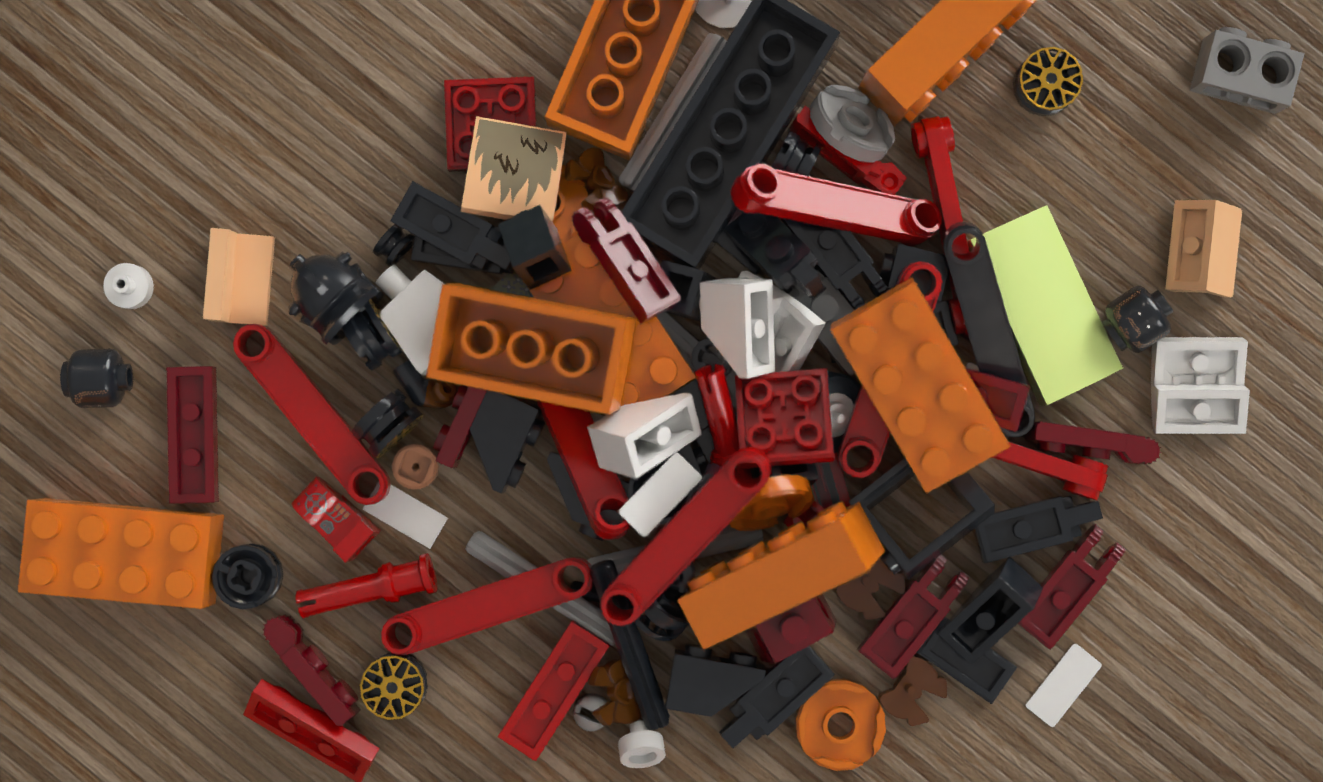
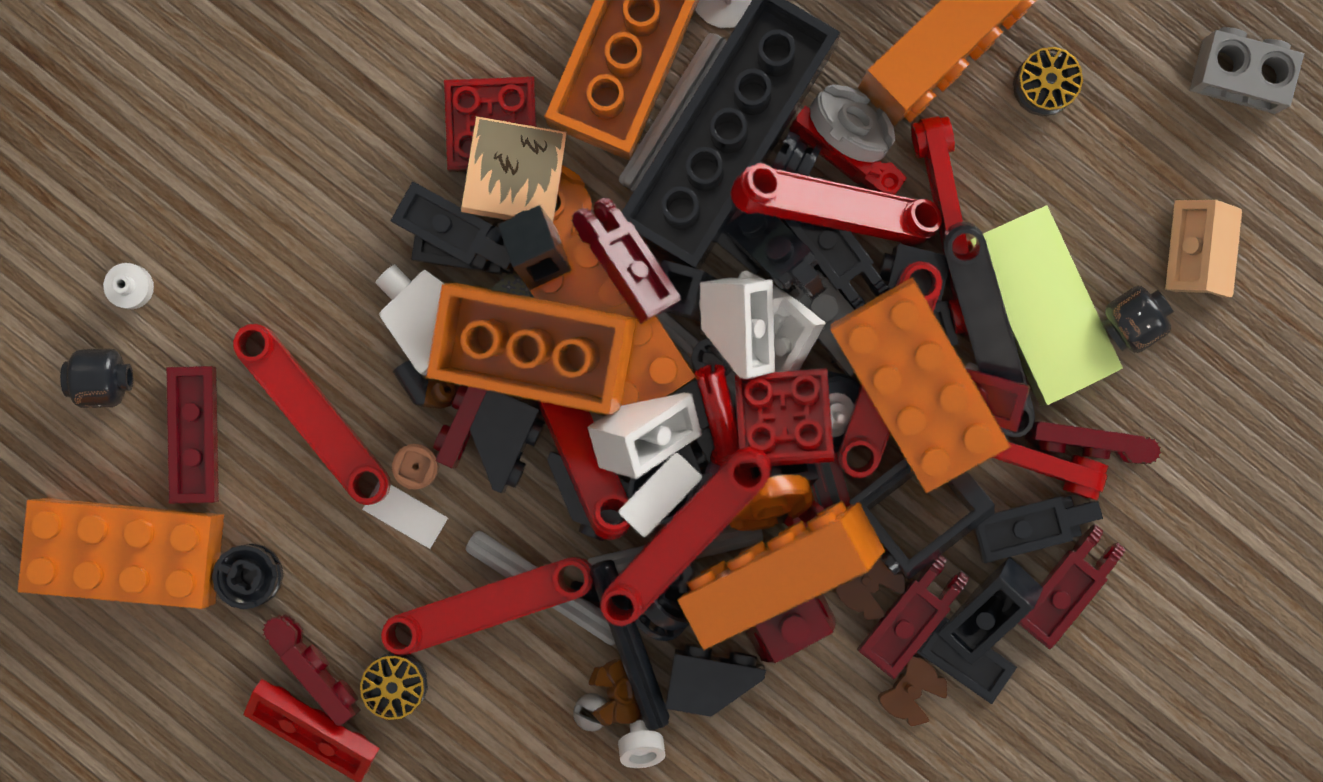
(238, 277): light nougat panel -> none
(329, 293): black helmet -> none
(335, 519): red leg -> none
(366, 338): black wheel -> none
(384, 418): black wheel -> none
(387, 583): red pin -> none
(394, 245): black bush -> none
(553, 691): red plate -> none
(591, 166): reddish brown piece -> none
(777, 696): black hinge -> none
(848, 750): orange tile -> none
(1063, 685): white sticker -> none
(1199, 385): white slope -> none

